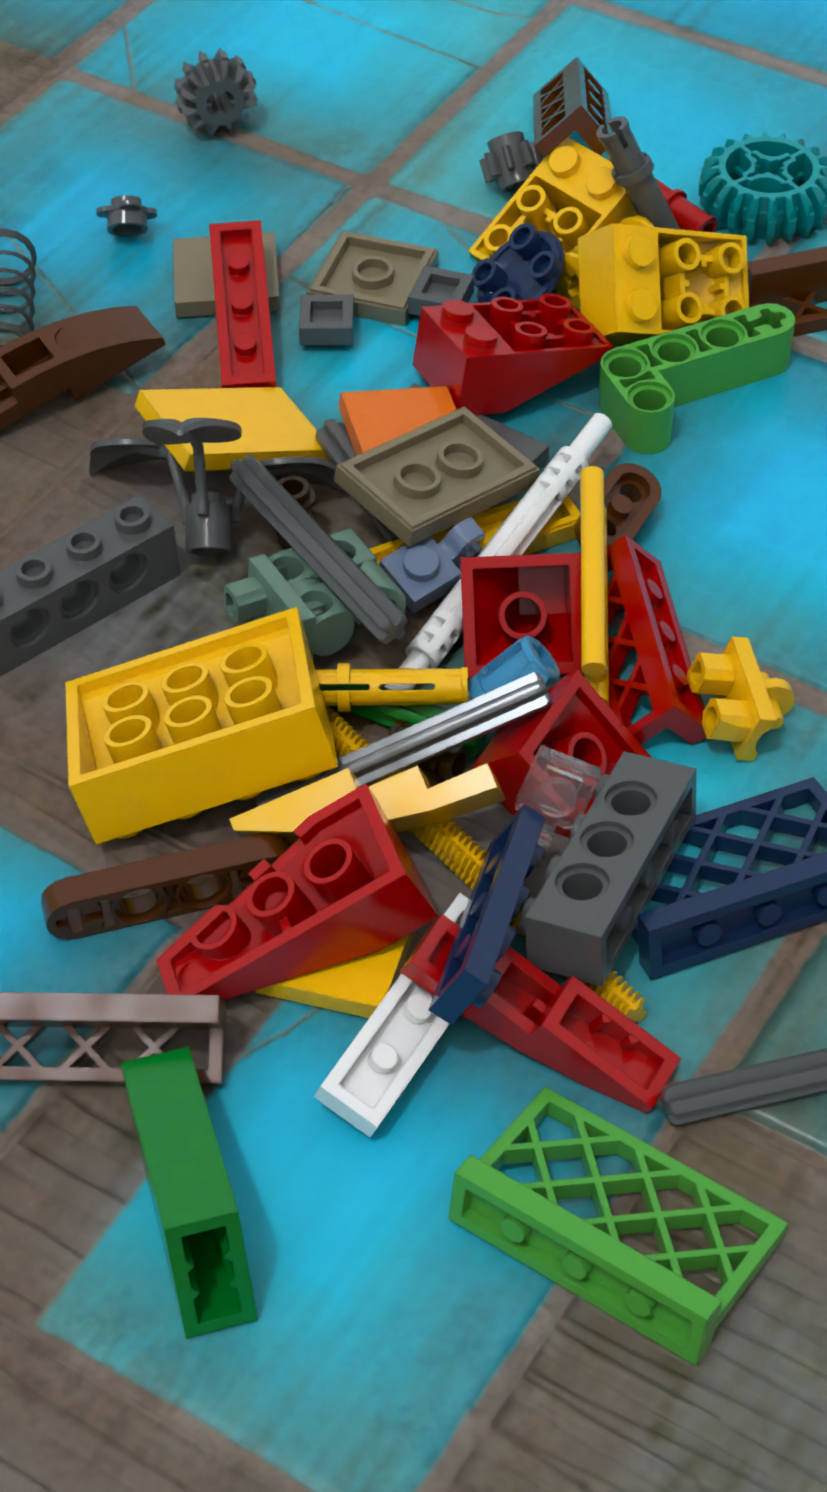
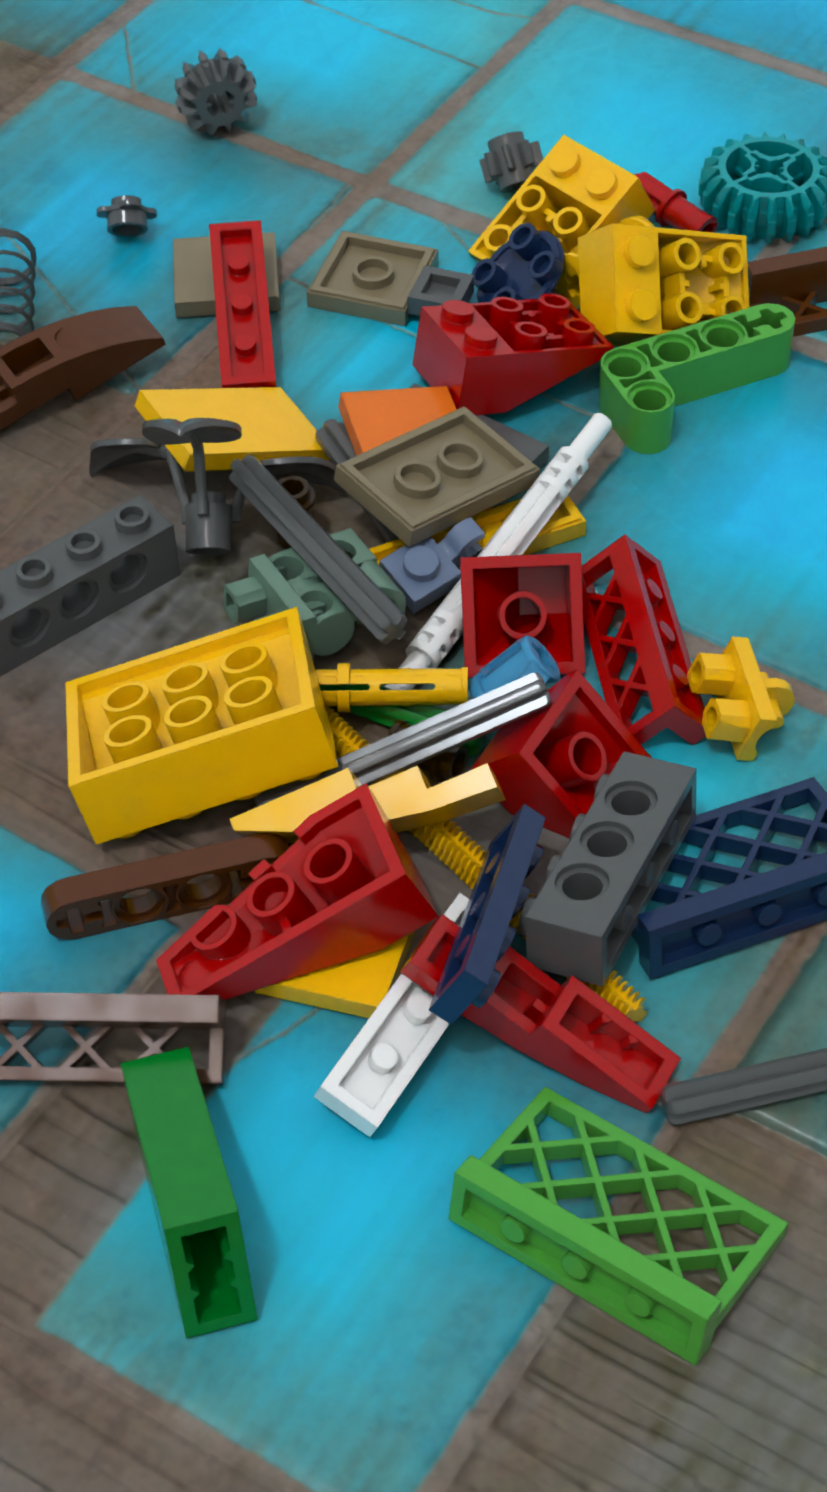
(326, 320): dark grey plate -> none
(558, 790): clear plate -> none
(568, 104): reddish brown fence -> none
(594, 581): yellow bar -> none
(629, 499): reddish brown plate -> none
(634, 173): dark grey pin -> none

